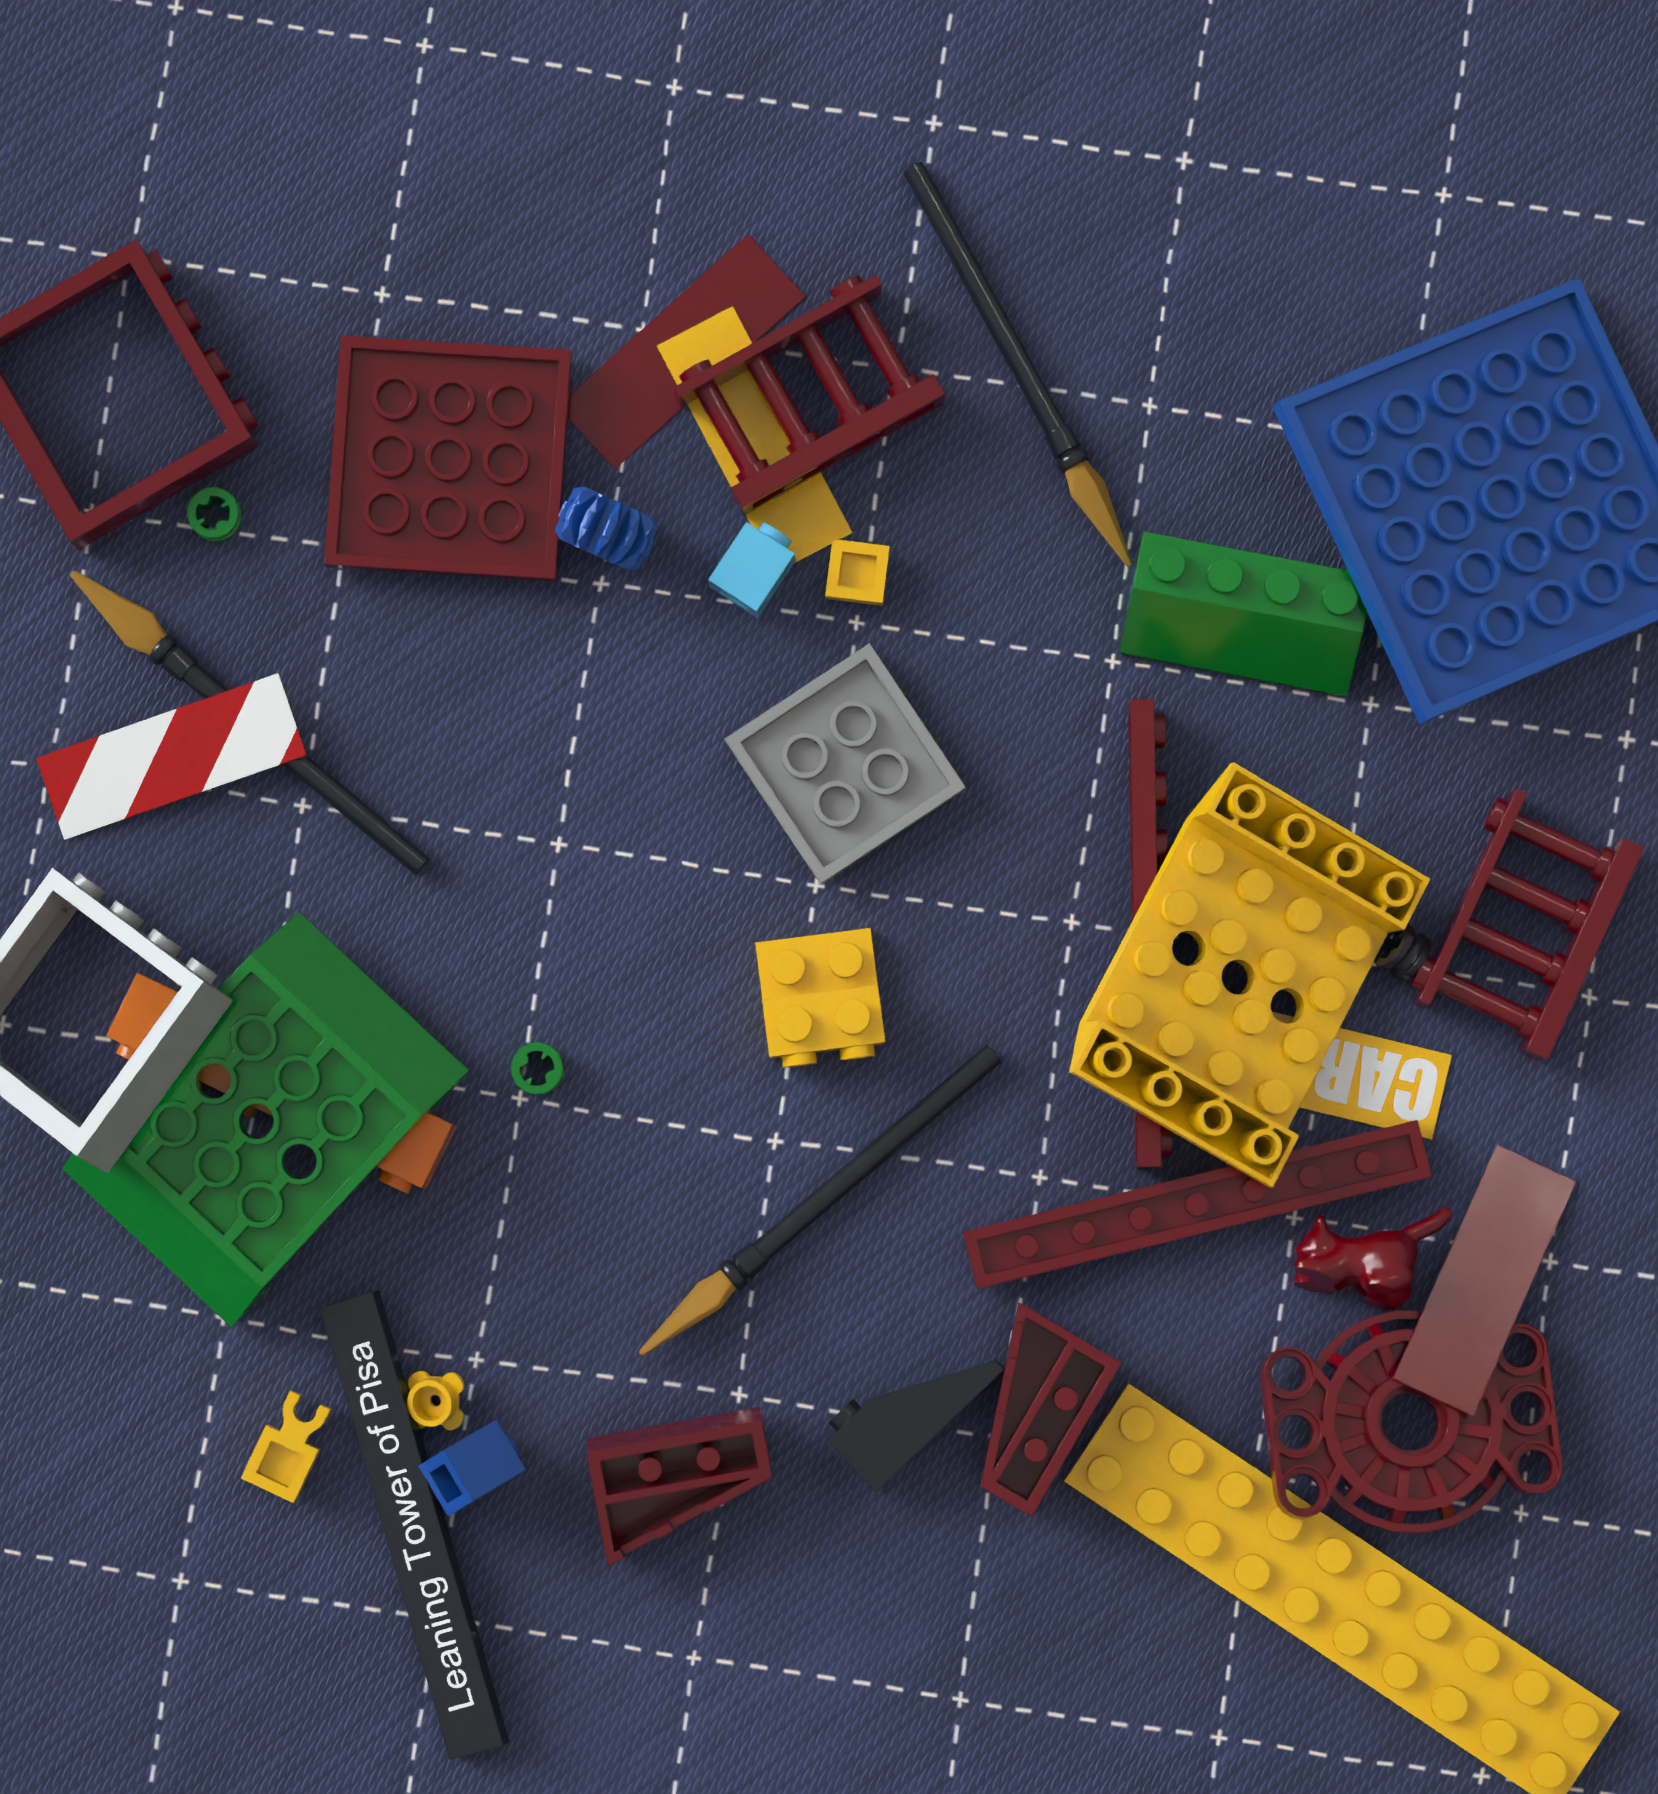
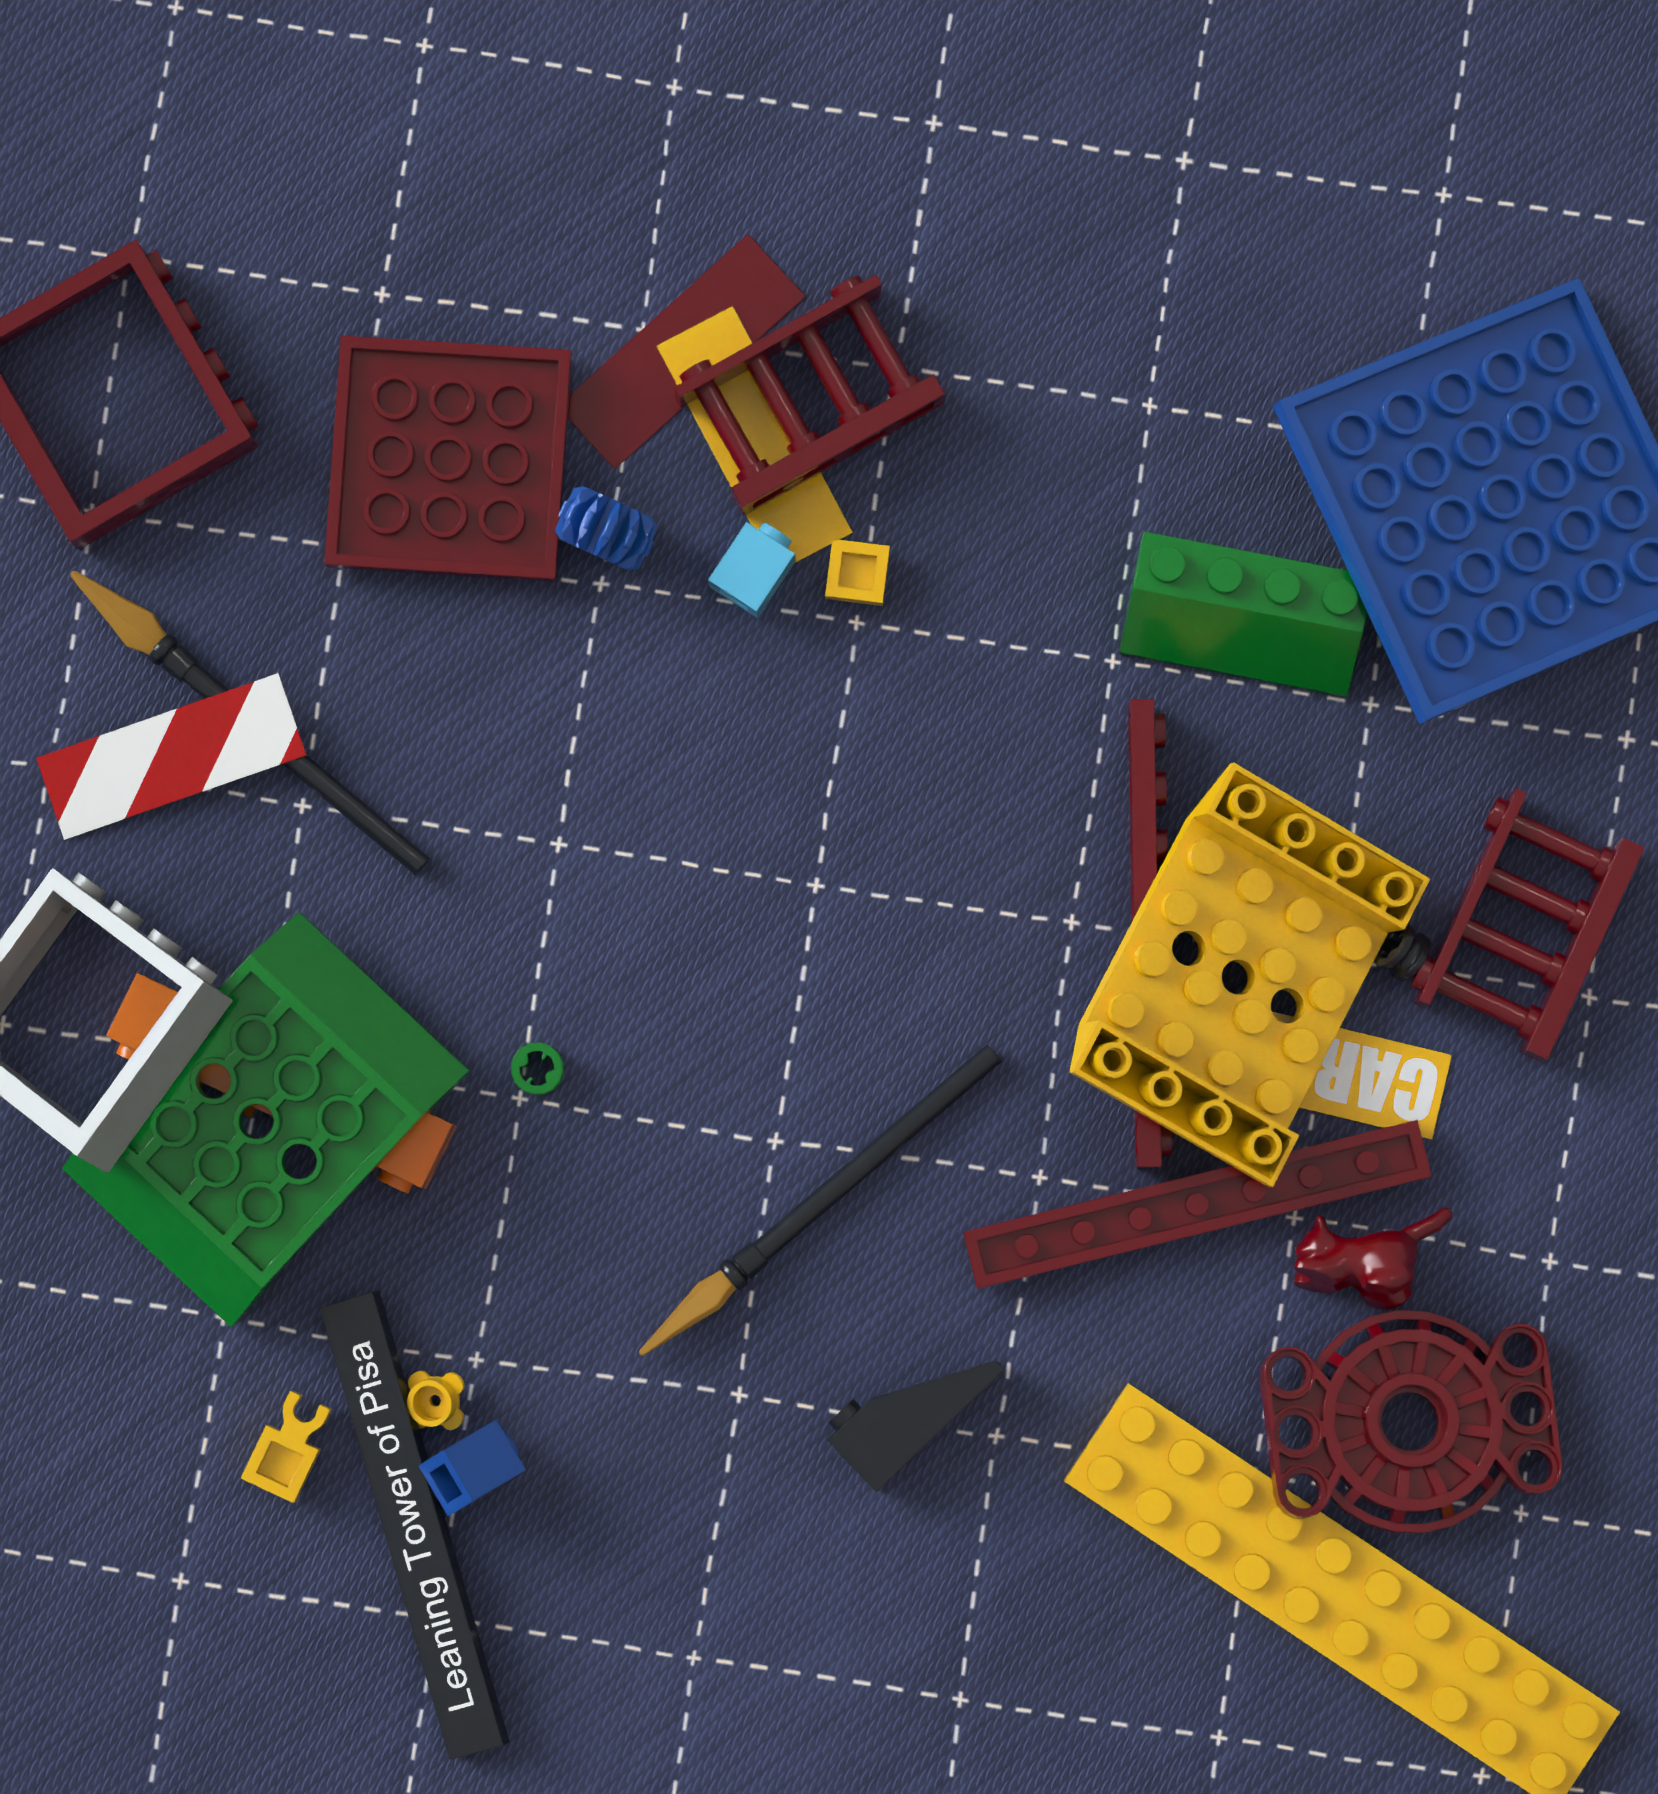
(205, 500): green bush -> none
(671, 1473): dark red wedge -> none
(820, 996): yellow plate -> none
(845, 764): light grey plate -> none
(1041, 1407): dark red wedge -> none
(1084, 482): black piece -> none
(1484, 1280): sticker -> none

